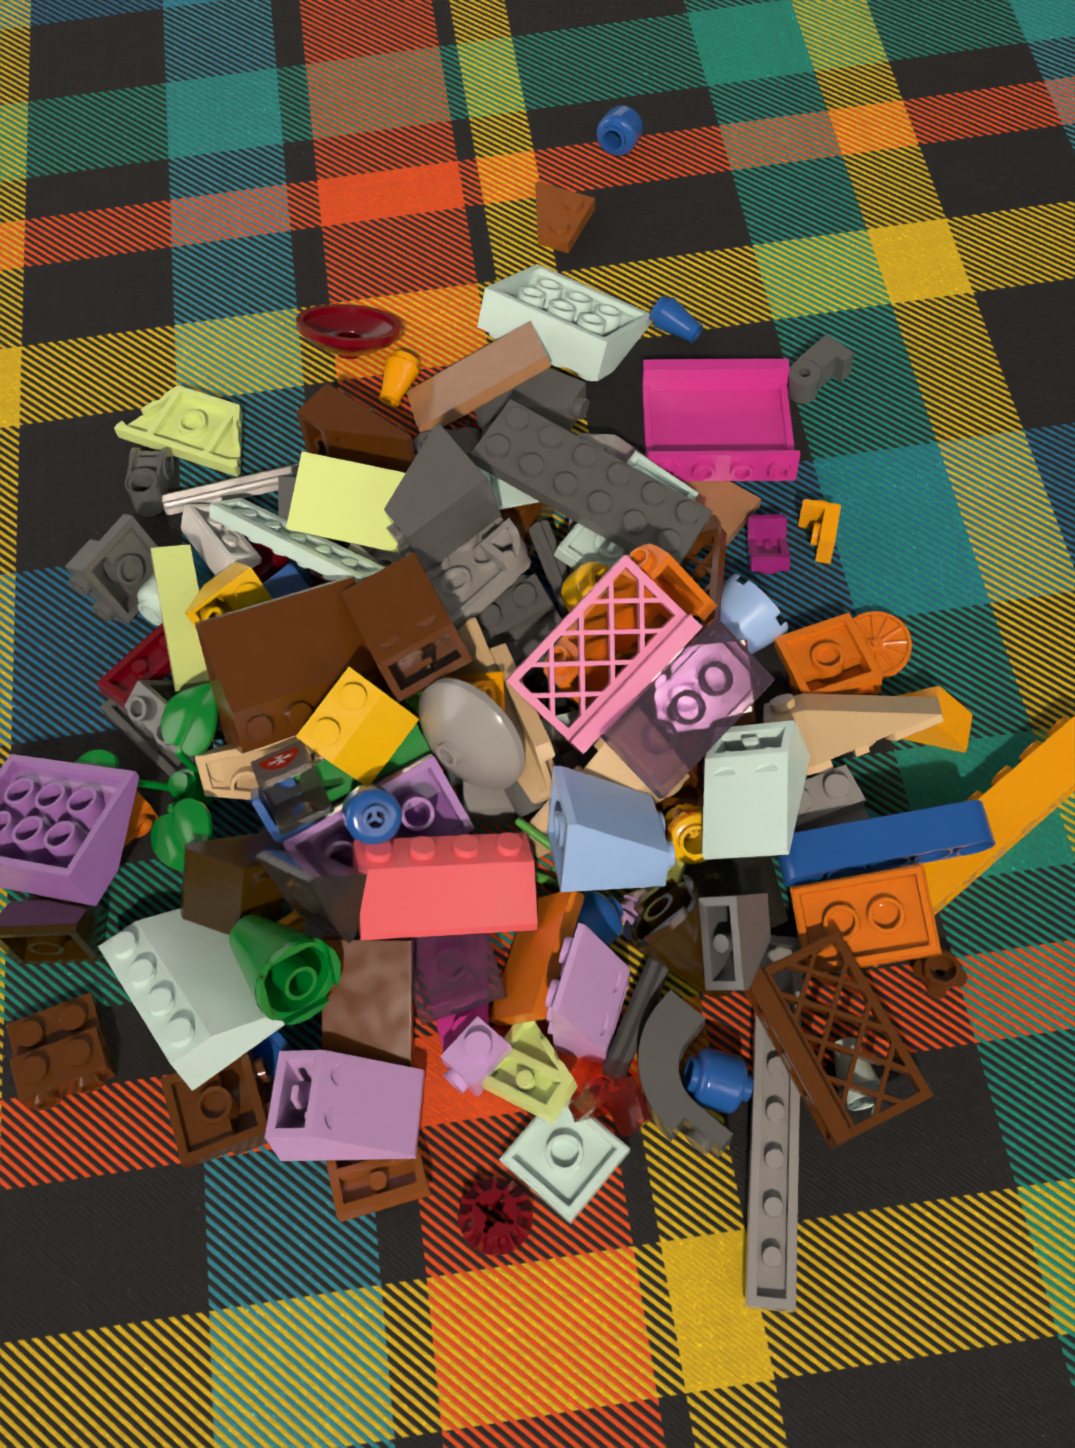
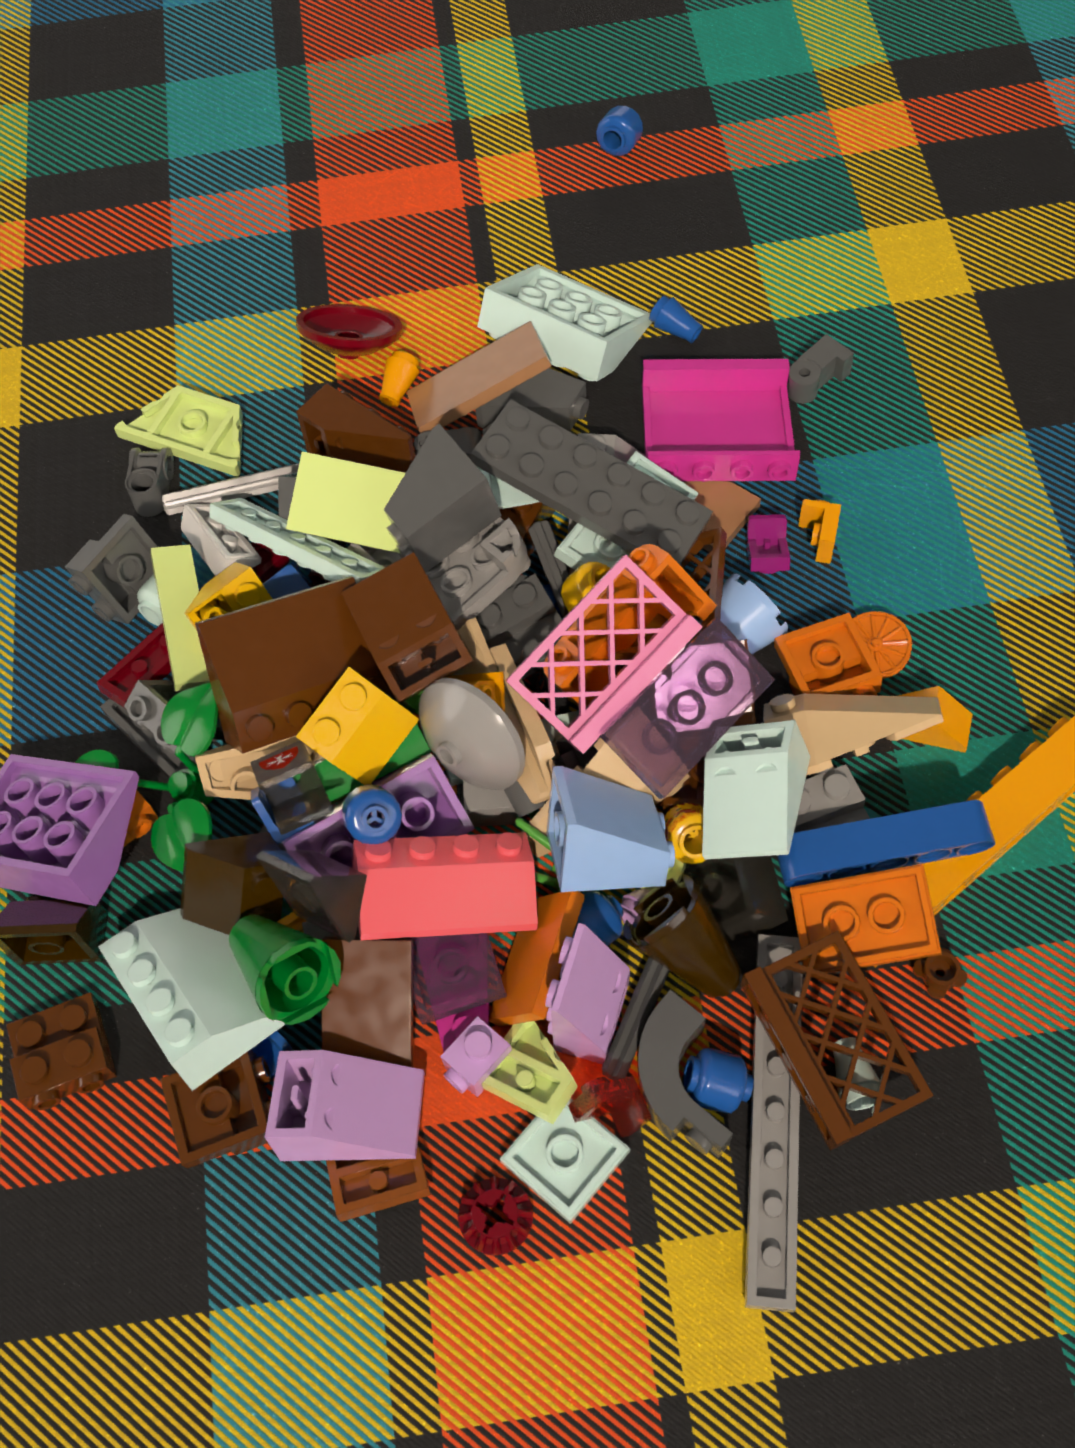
(561, 216): dark orange wing -> none
(733, 939): dark grey slope -> none

